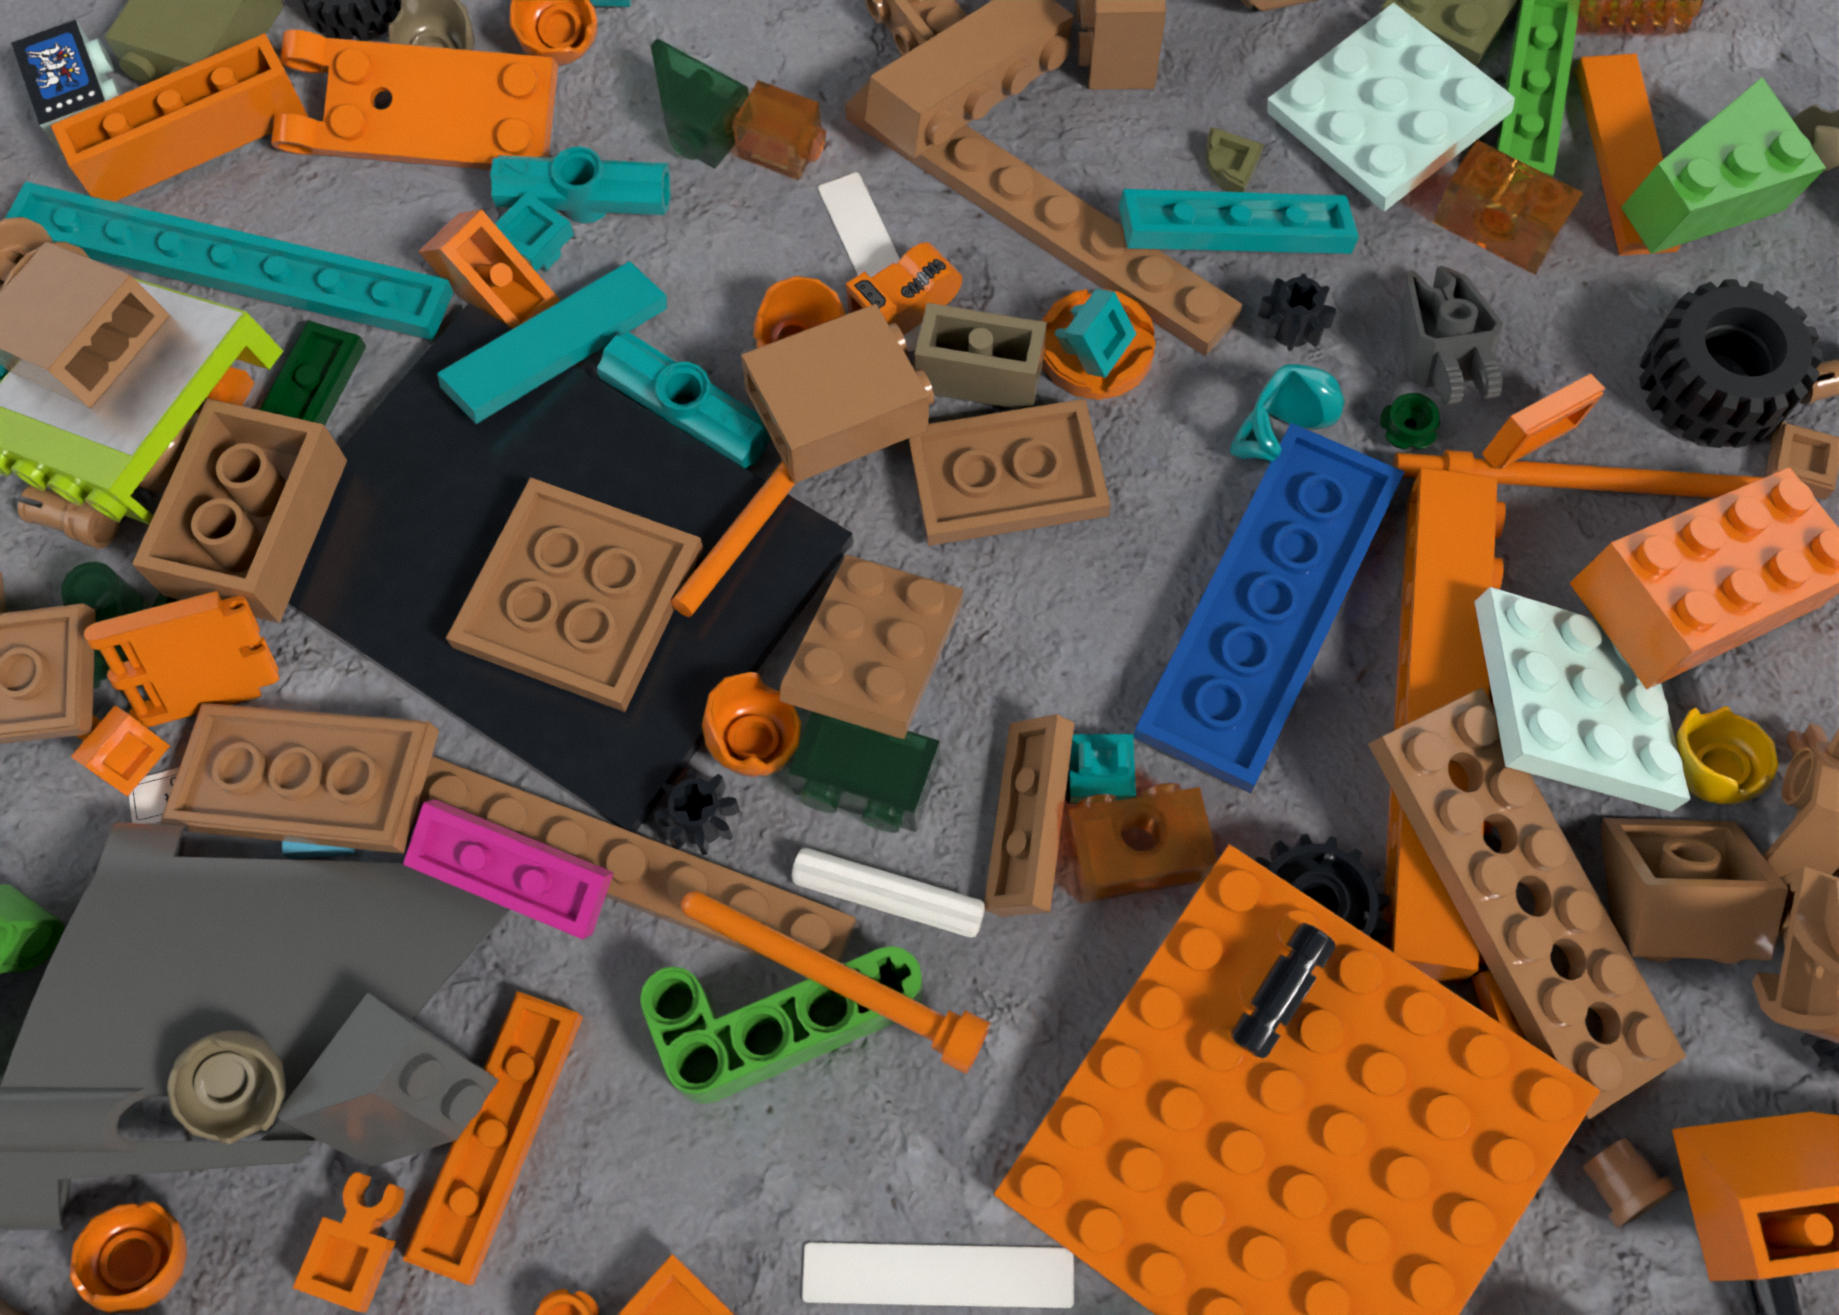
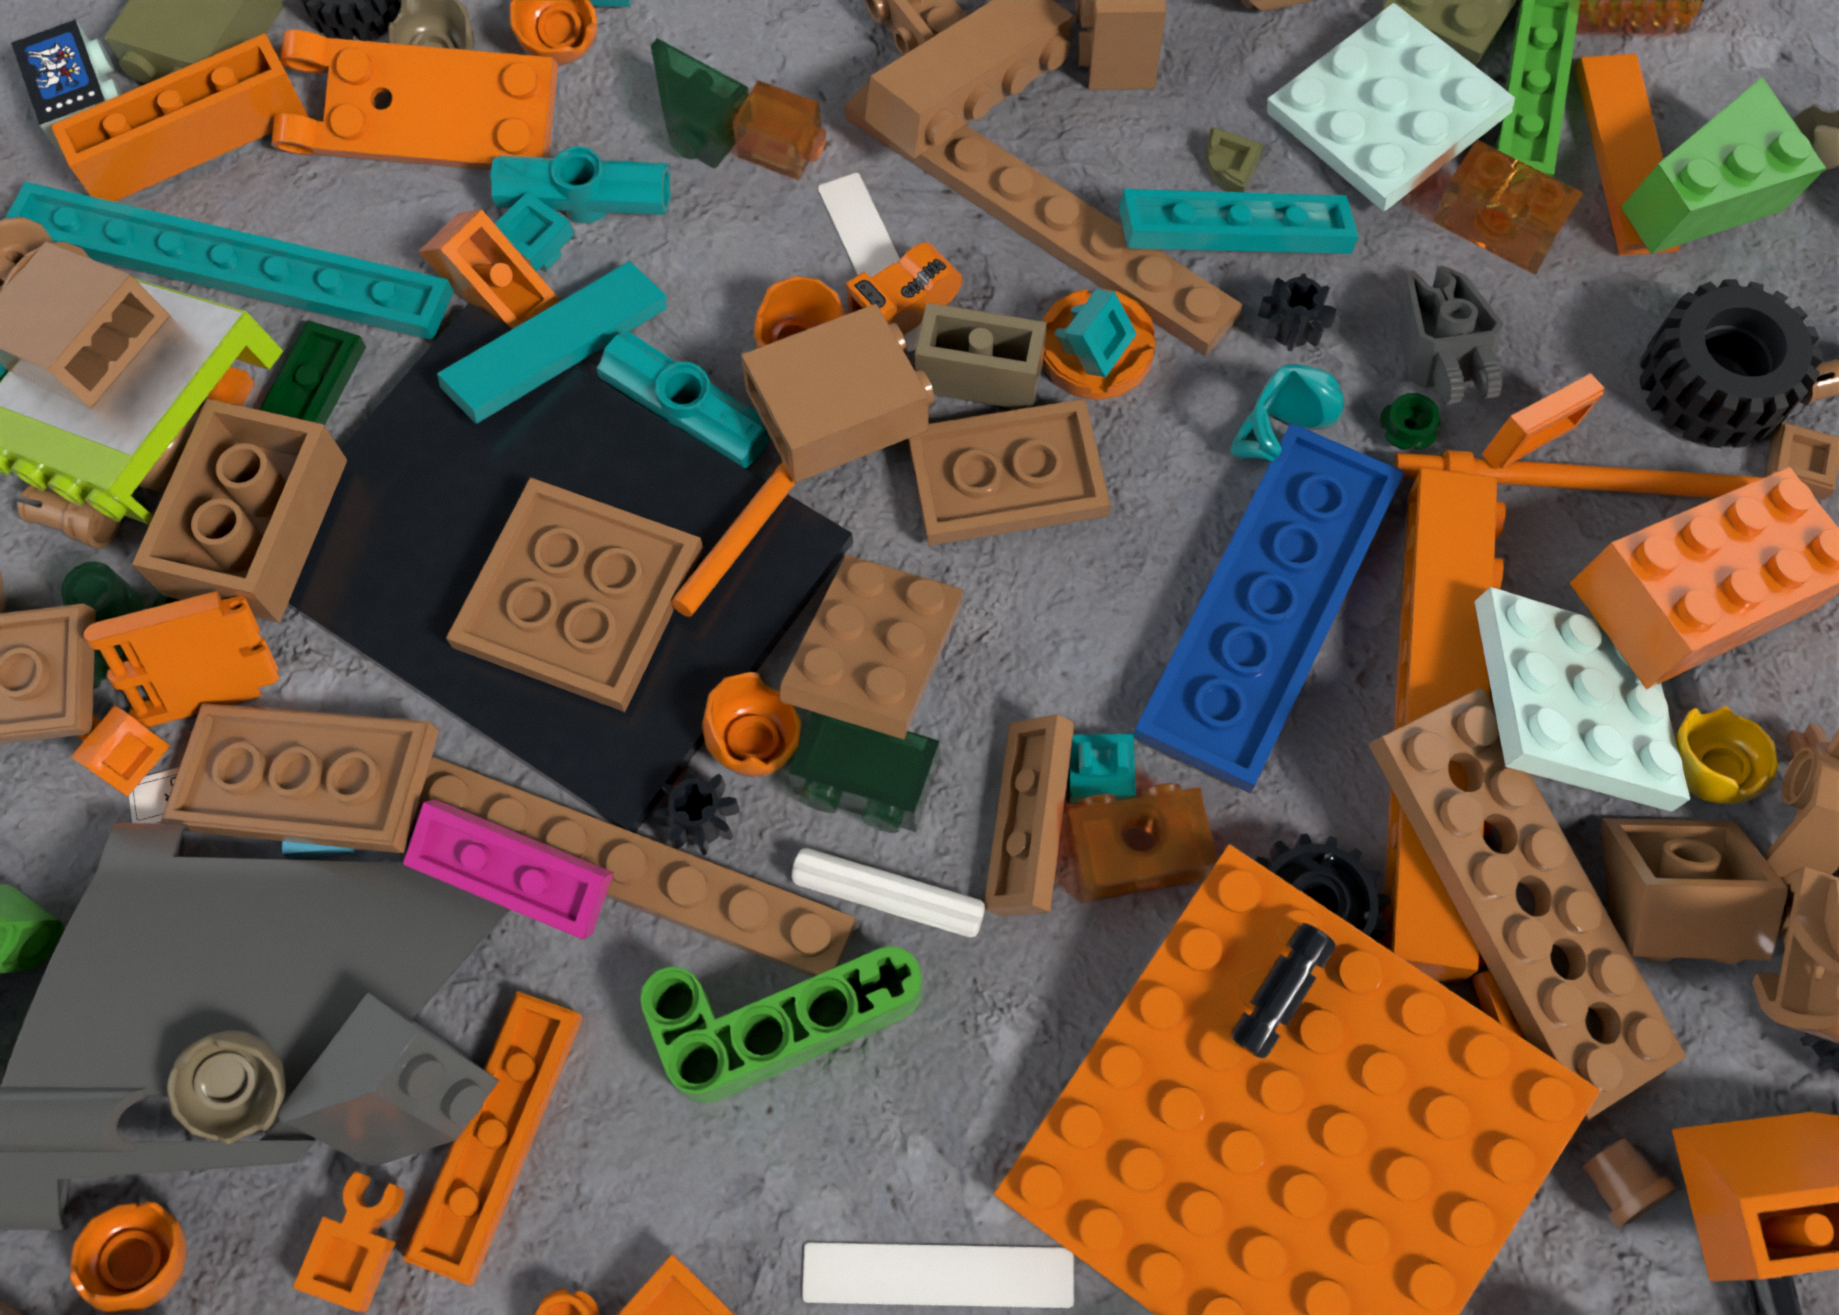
(952, 1035): orange piece -> none

